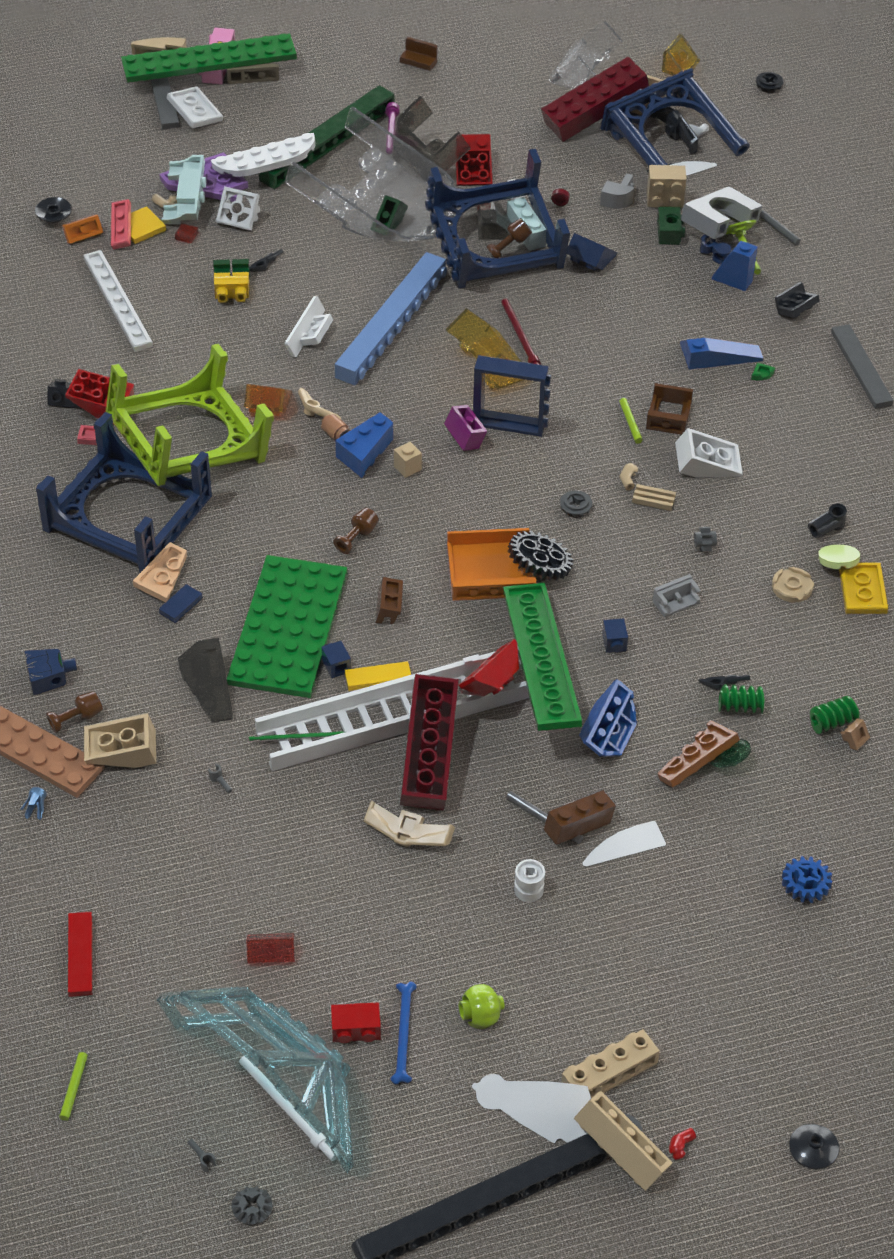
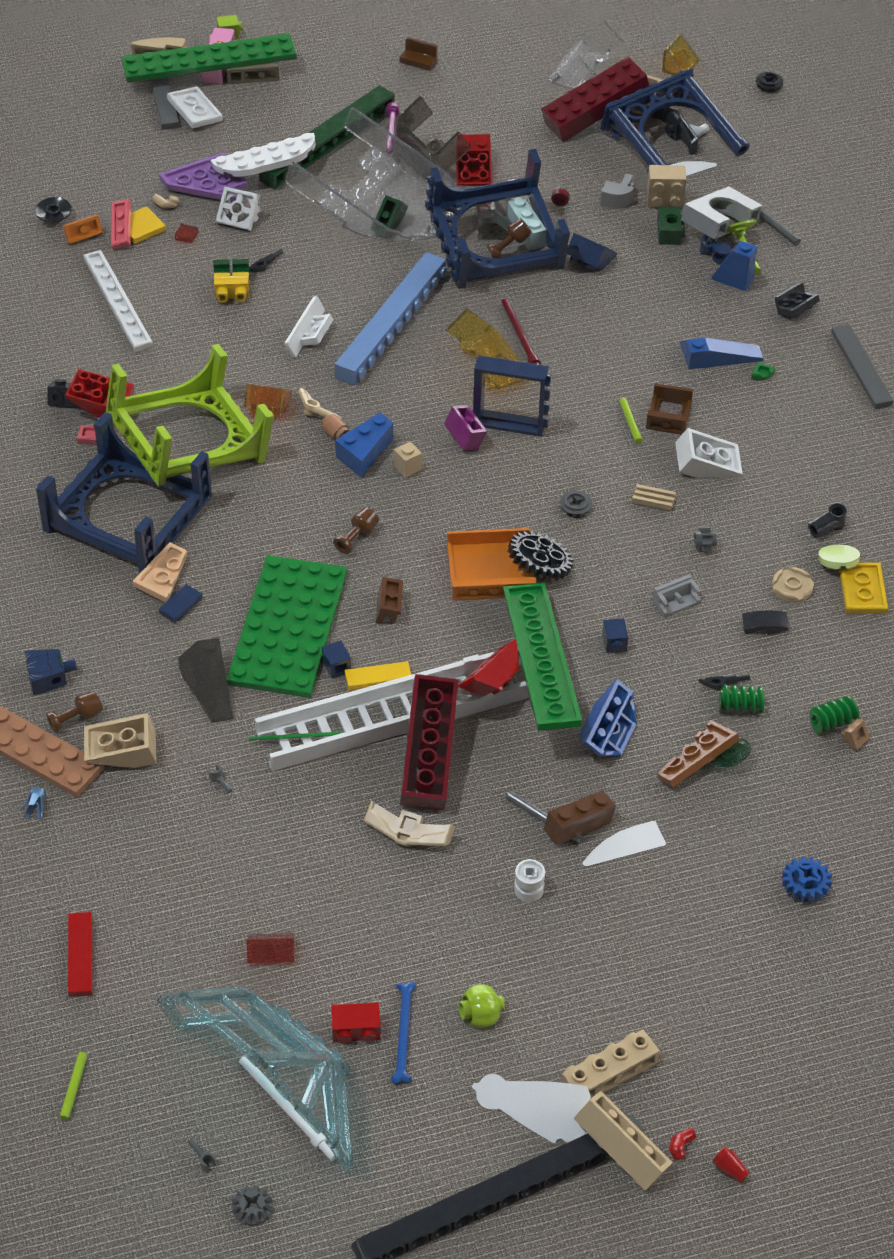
(189, 190): light aqua bracket -> none
(230, 22): none -> lime brick
(626, 474): tan arm -> none
(730, 1164): none -> red cone
(768, 620): none -> black slope
(814, 1155): black dish -> none

